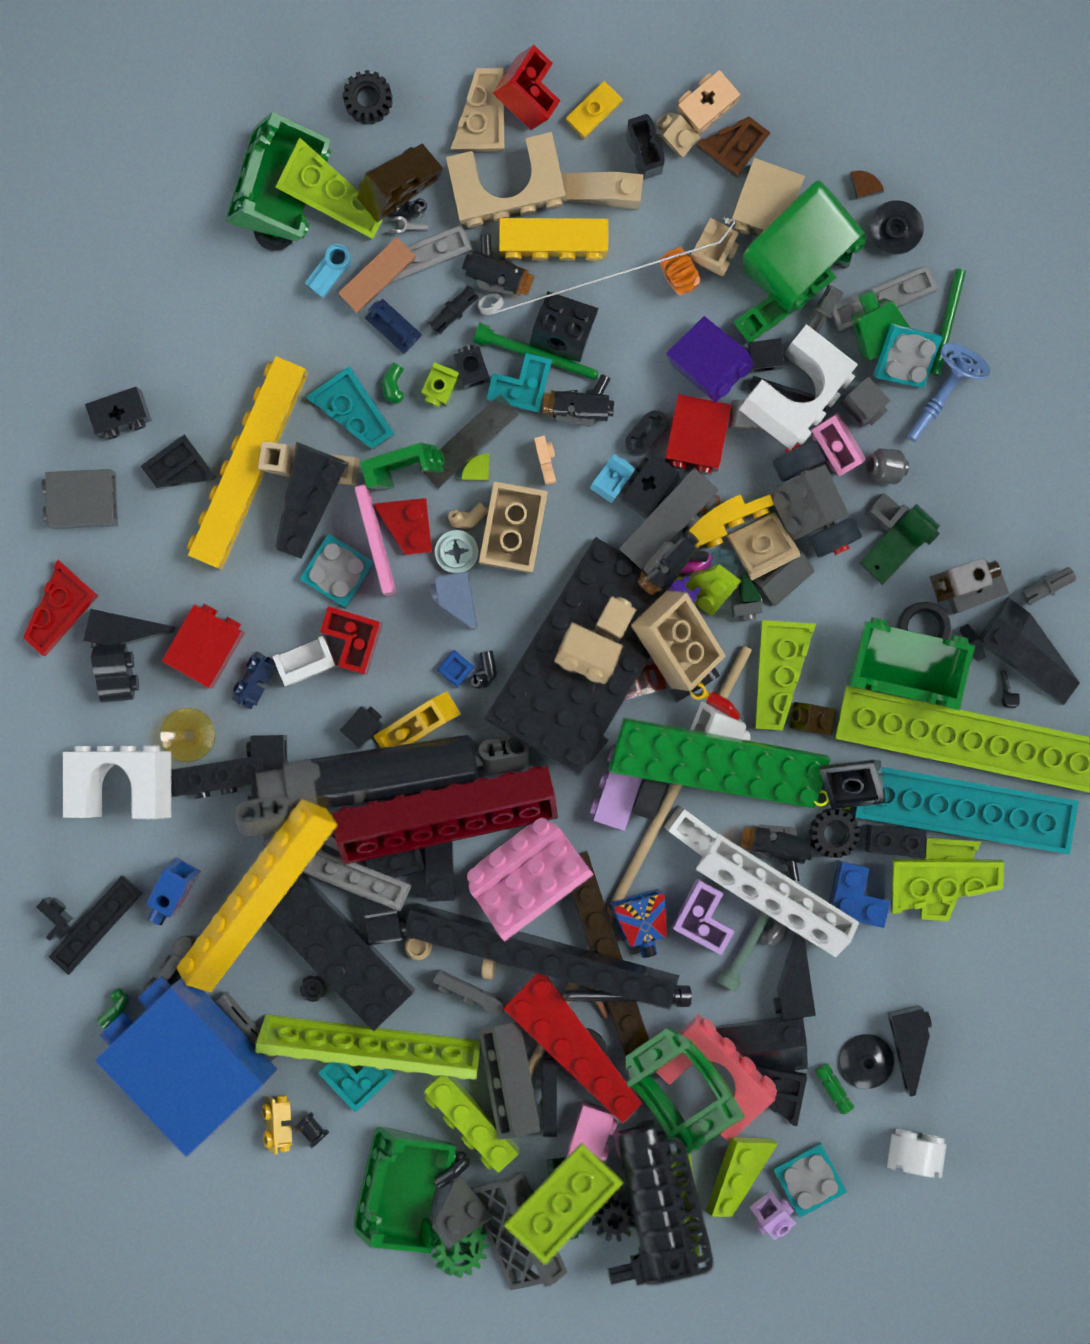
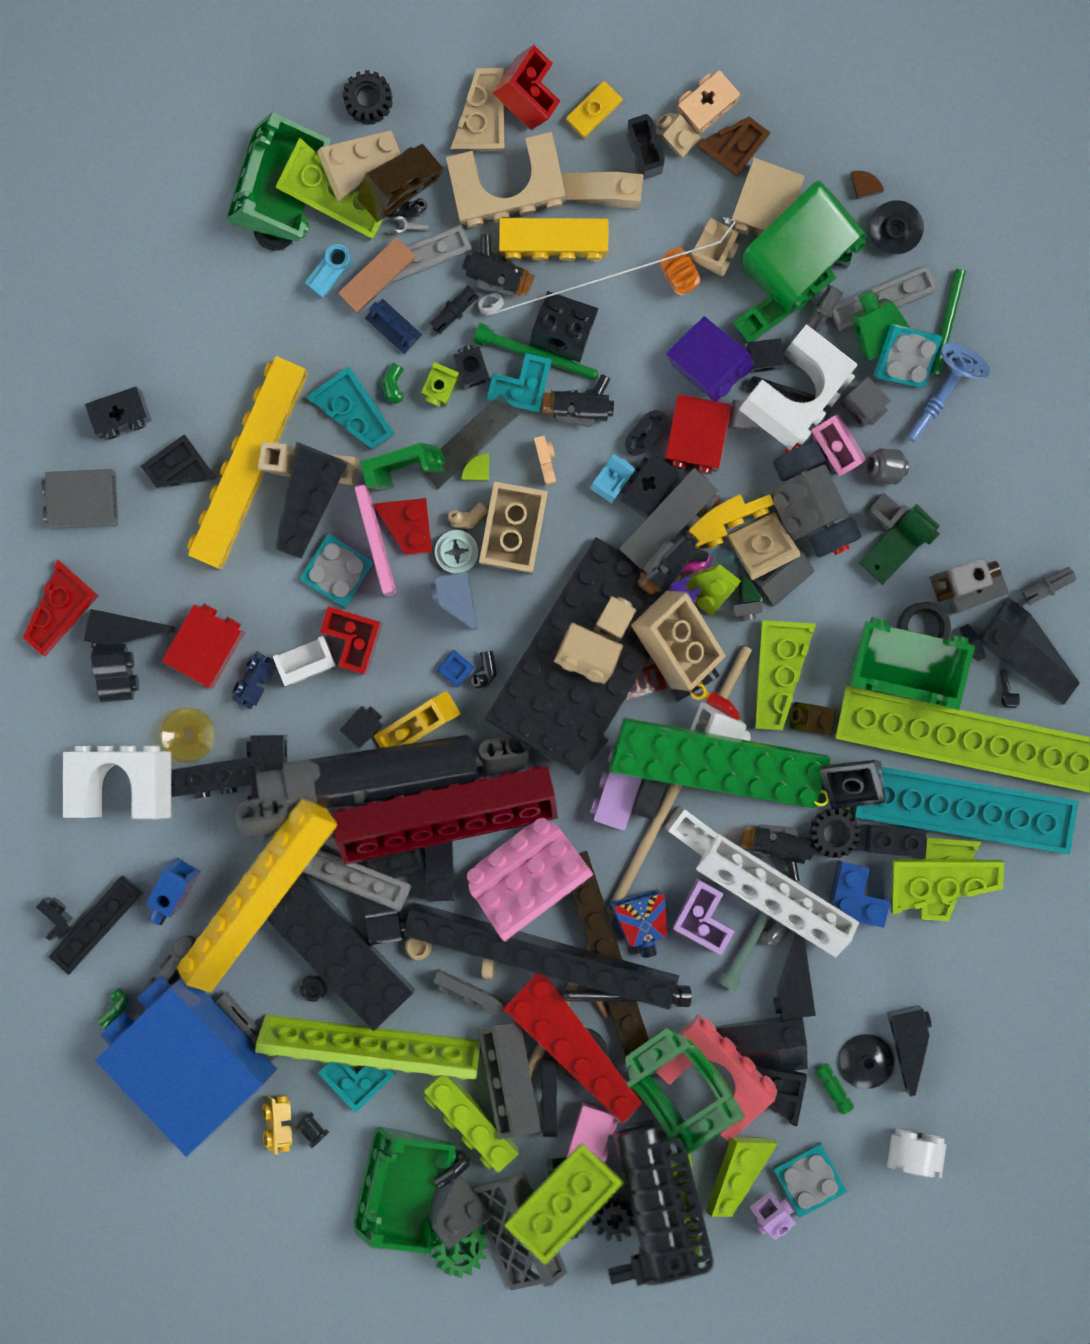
(350, 160): none -> tan wing

